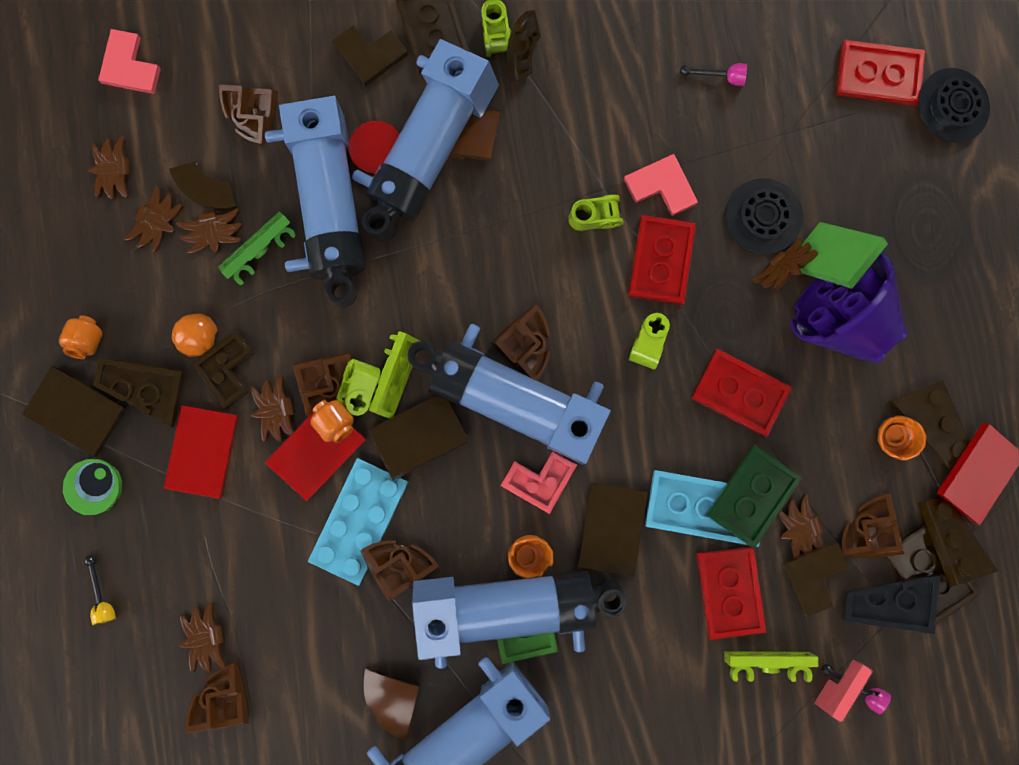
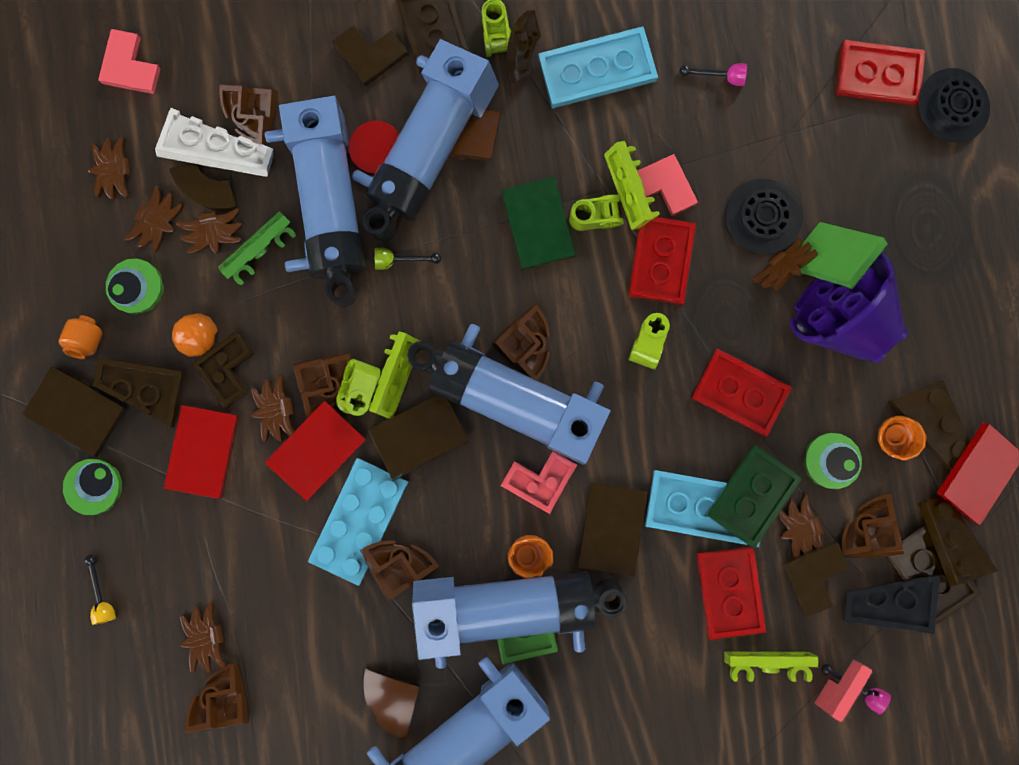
(134, 286): none -> tile
(199, 144): none -> white wing
(332, 421): orange head -> none
(384, 258): none -> hinge
(538, 223): none -> dark green tile
(597, 67): none -> medium azure plate
(629, 185): none -> lime plate
(832, 461): none -> tile

